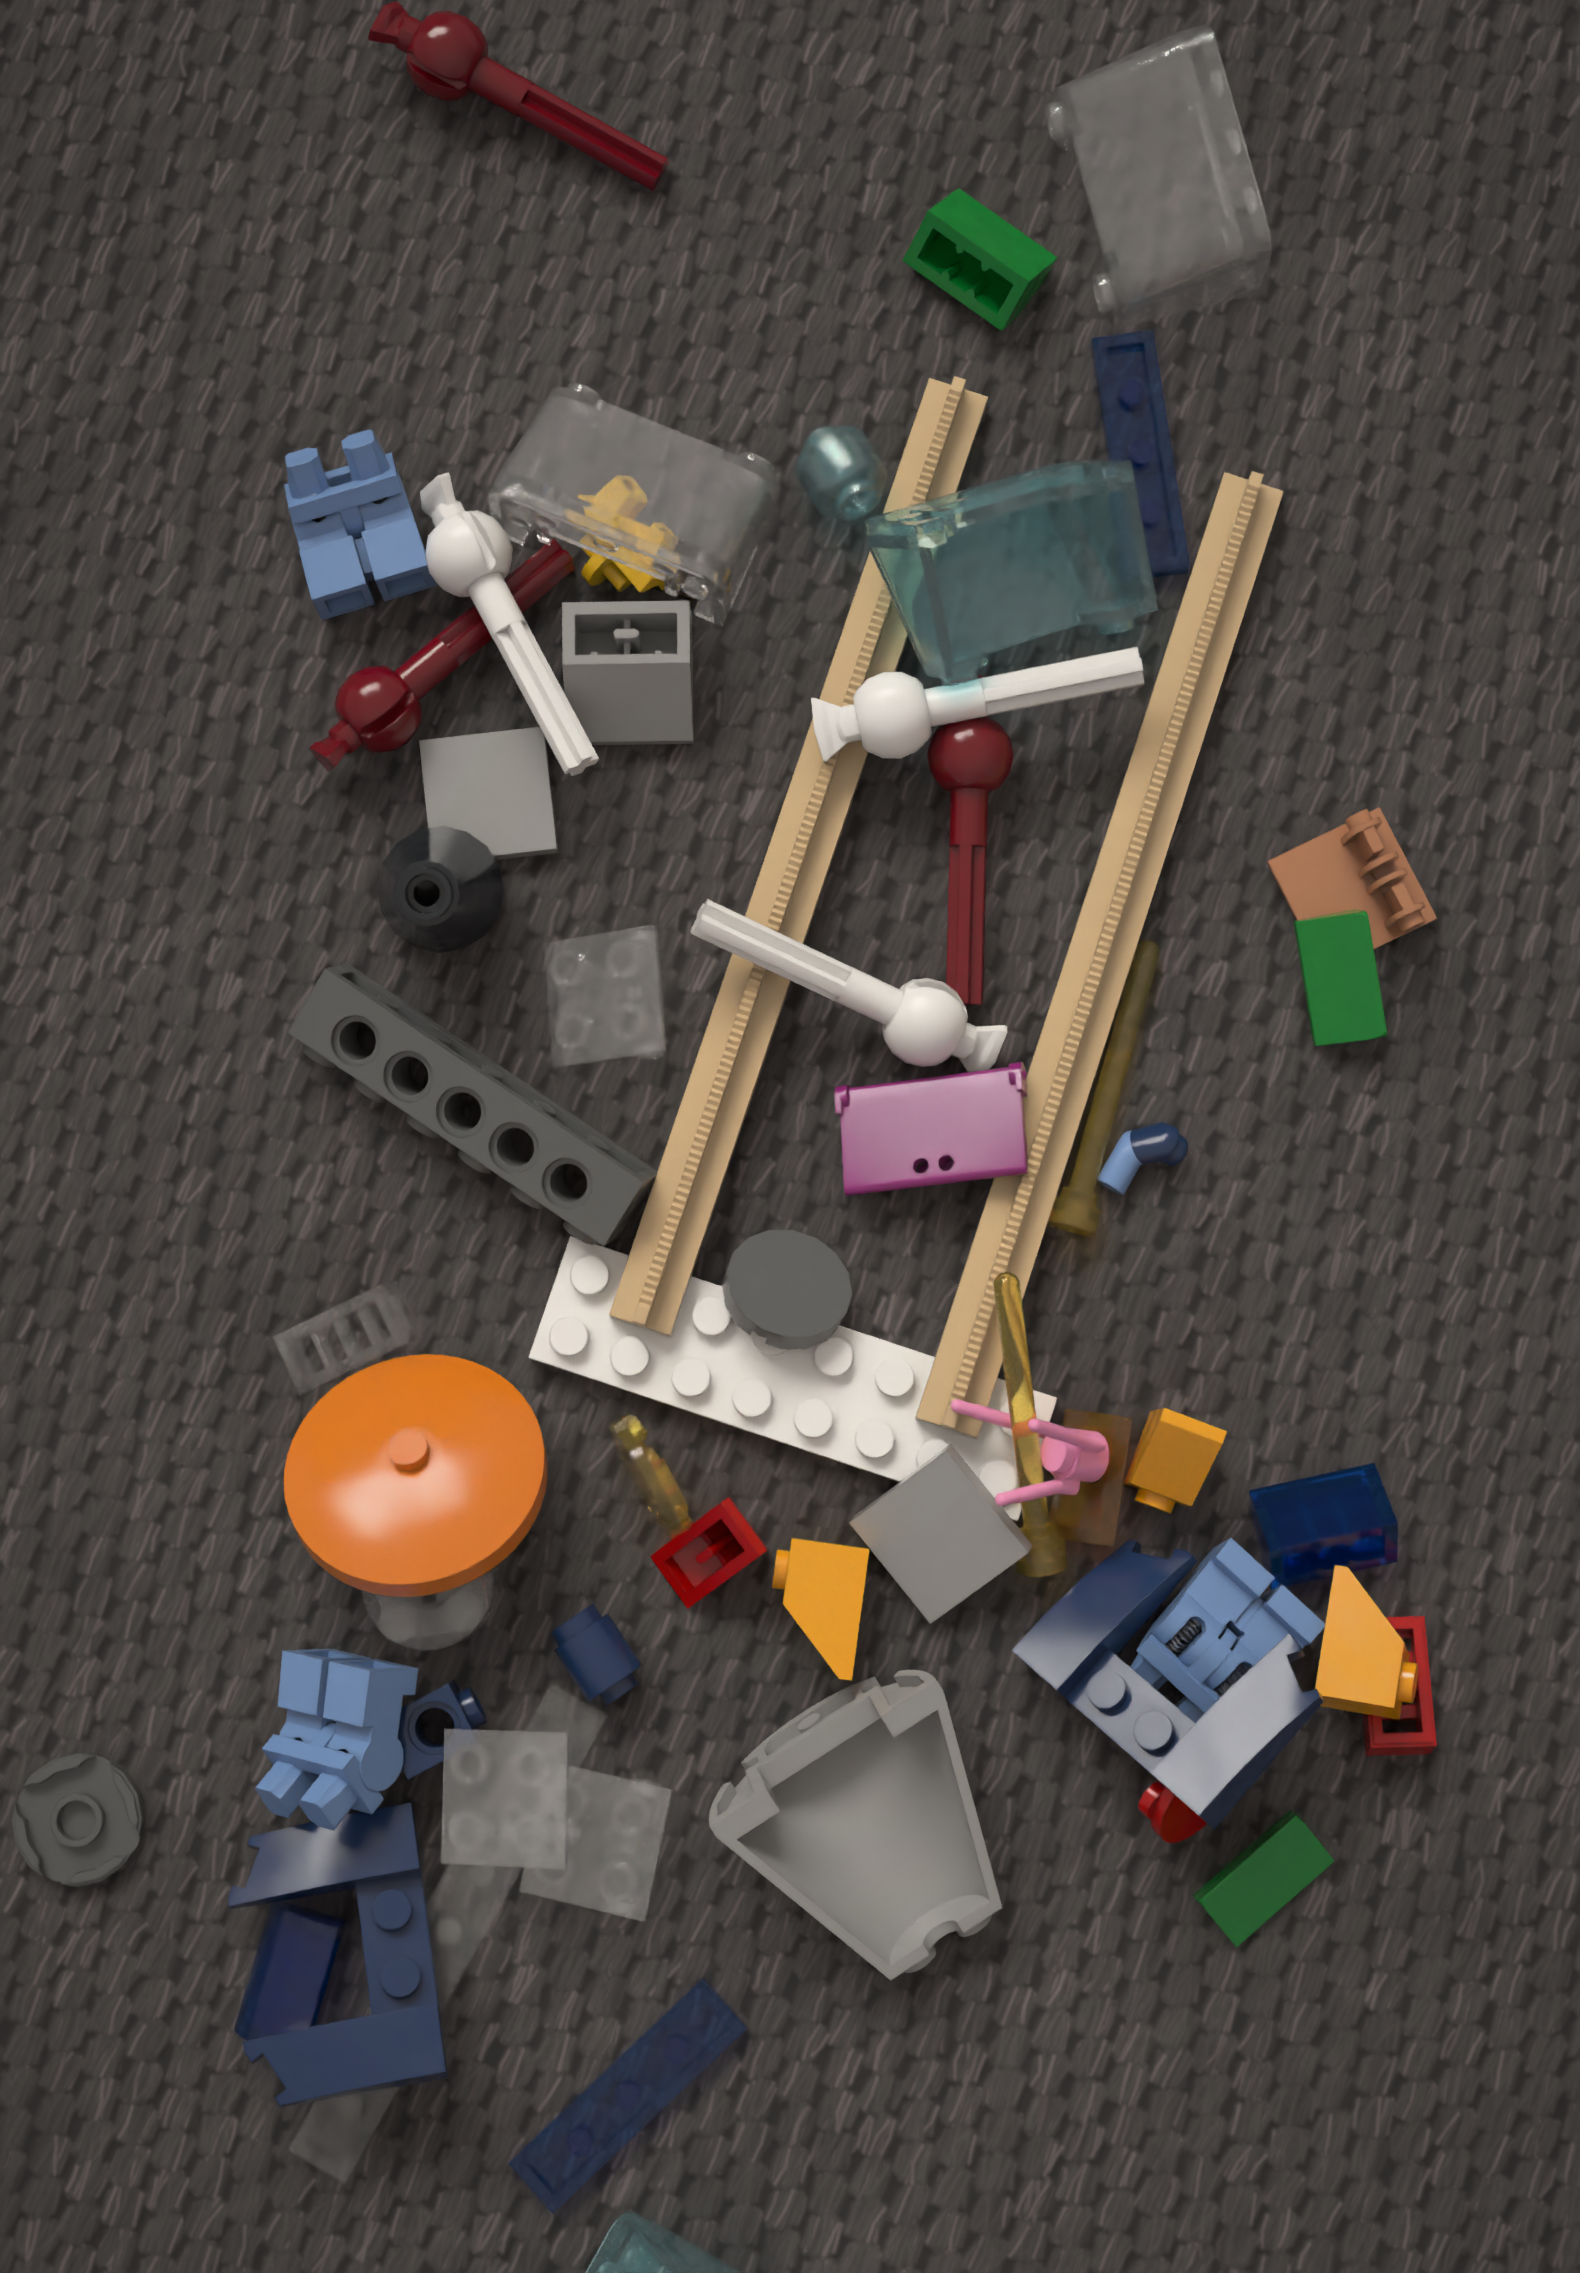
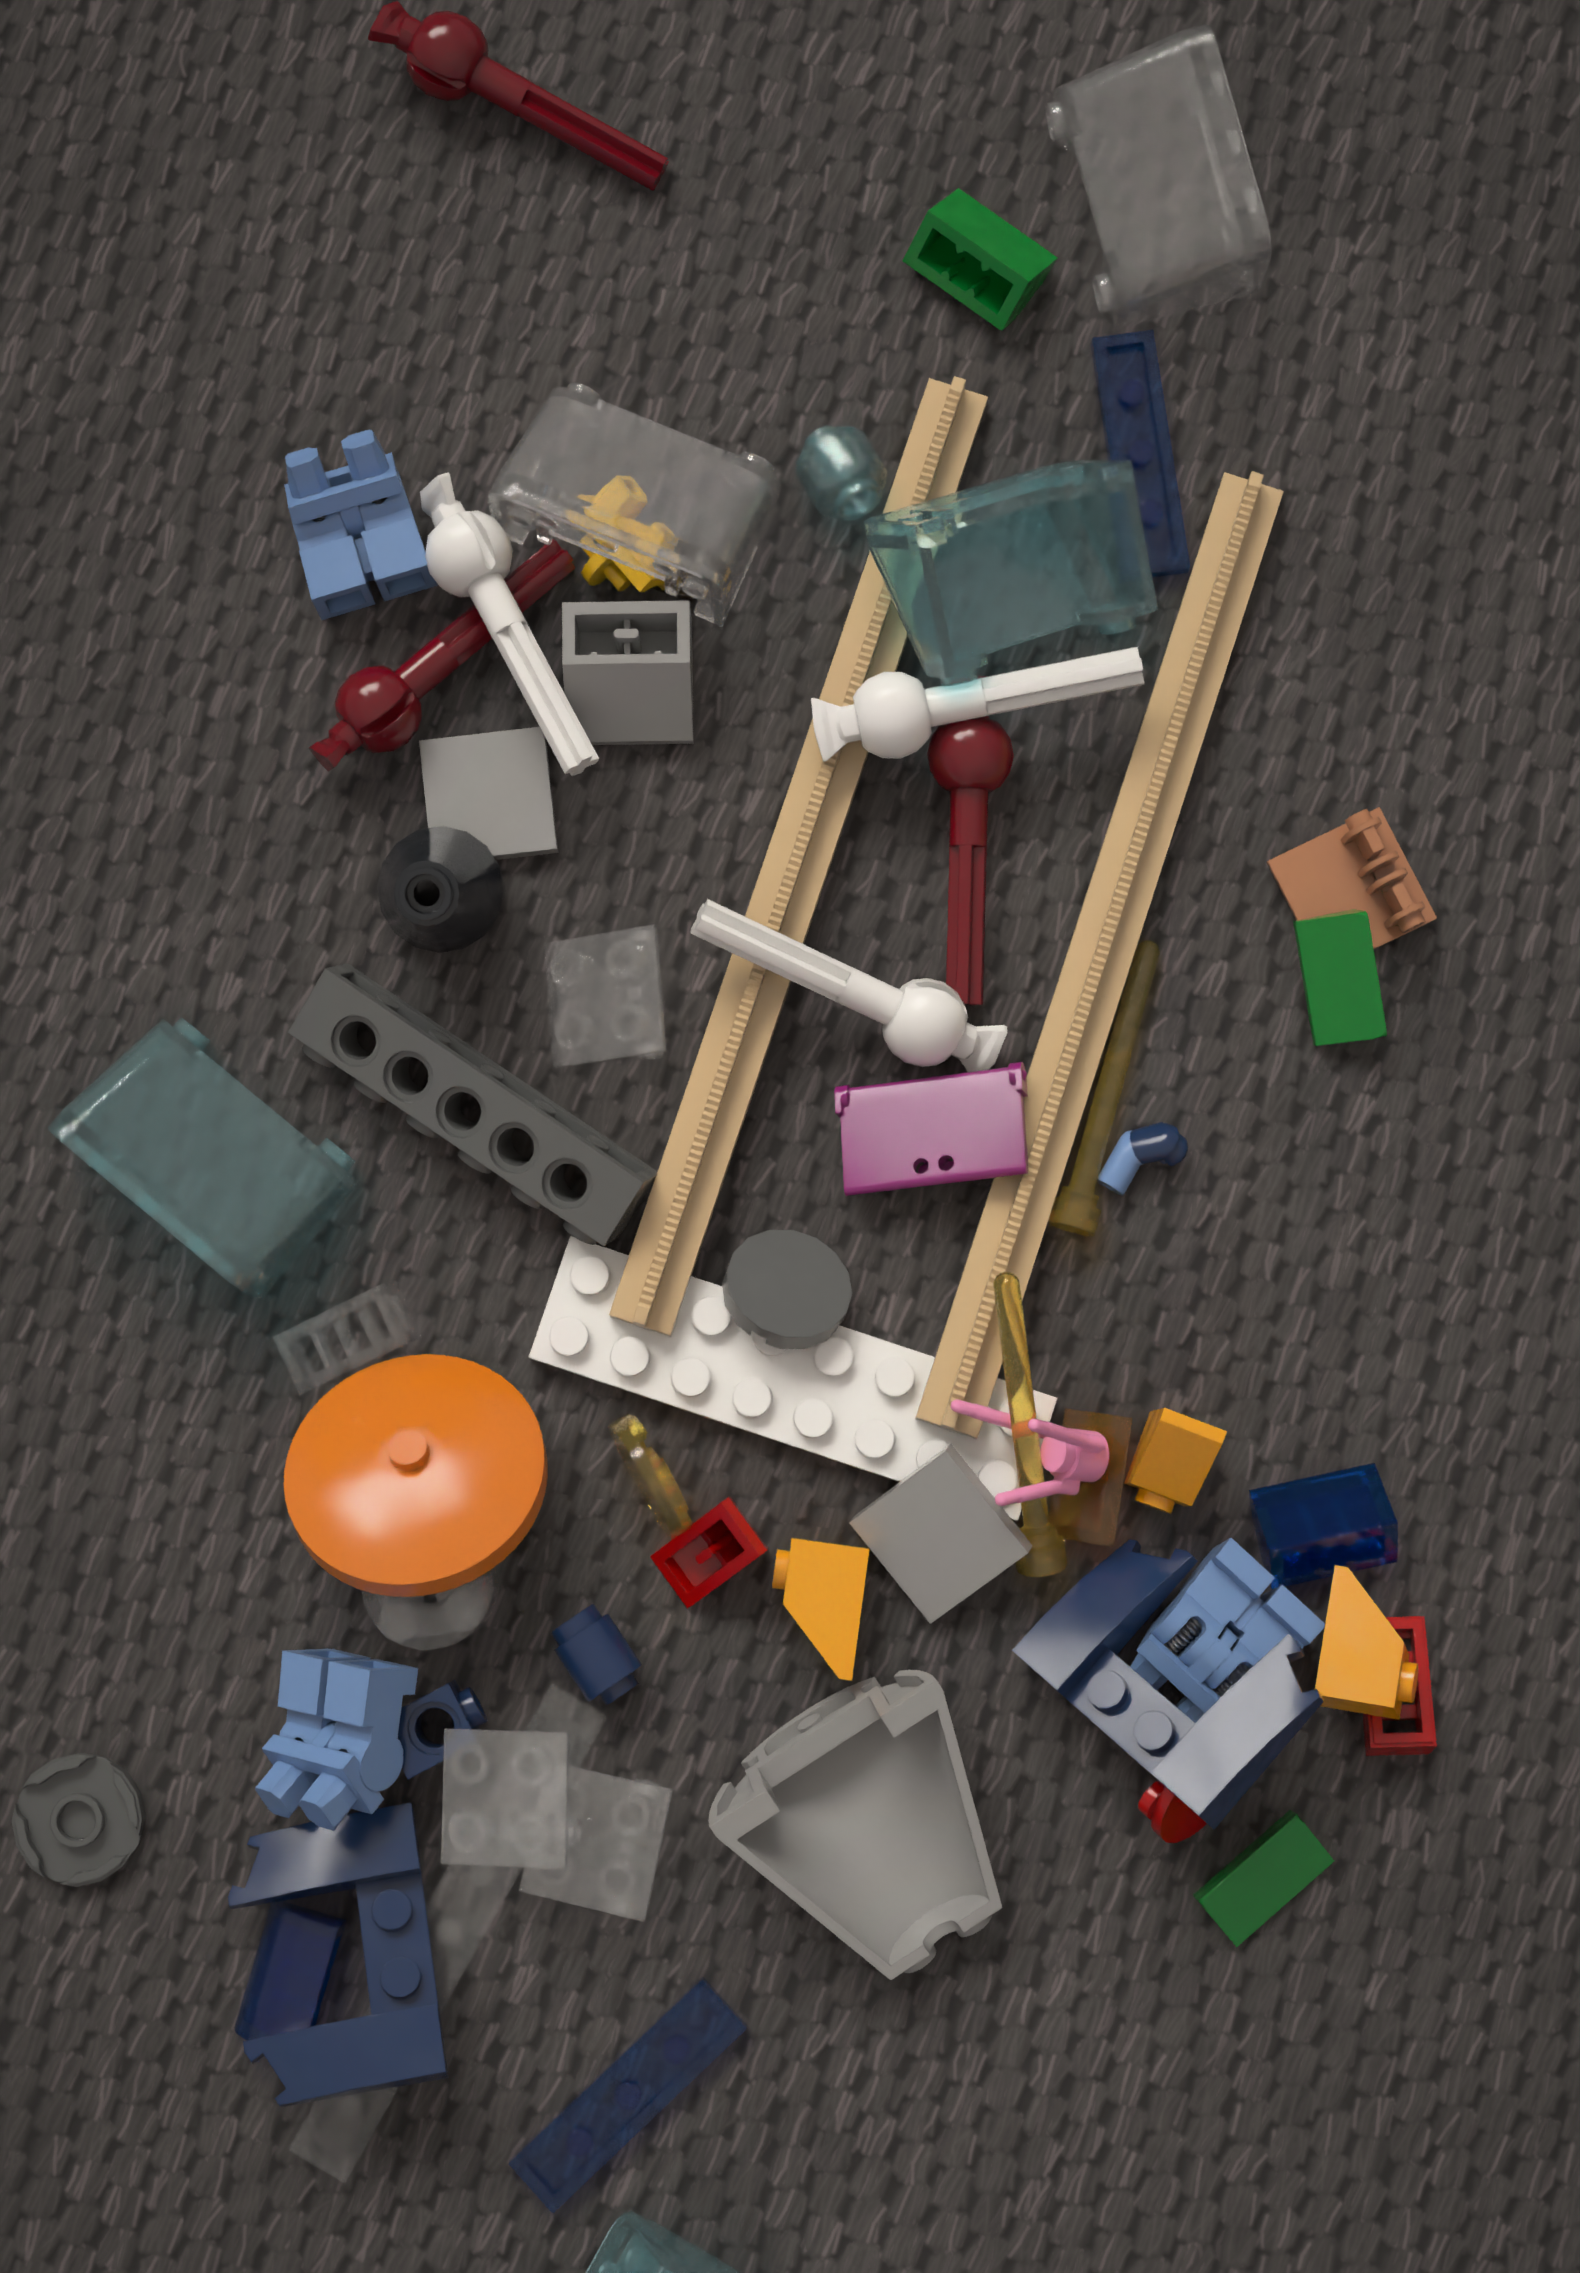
(206, 1157): none -> clear light blue windscreen

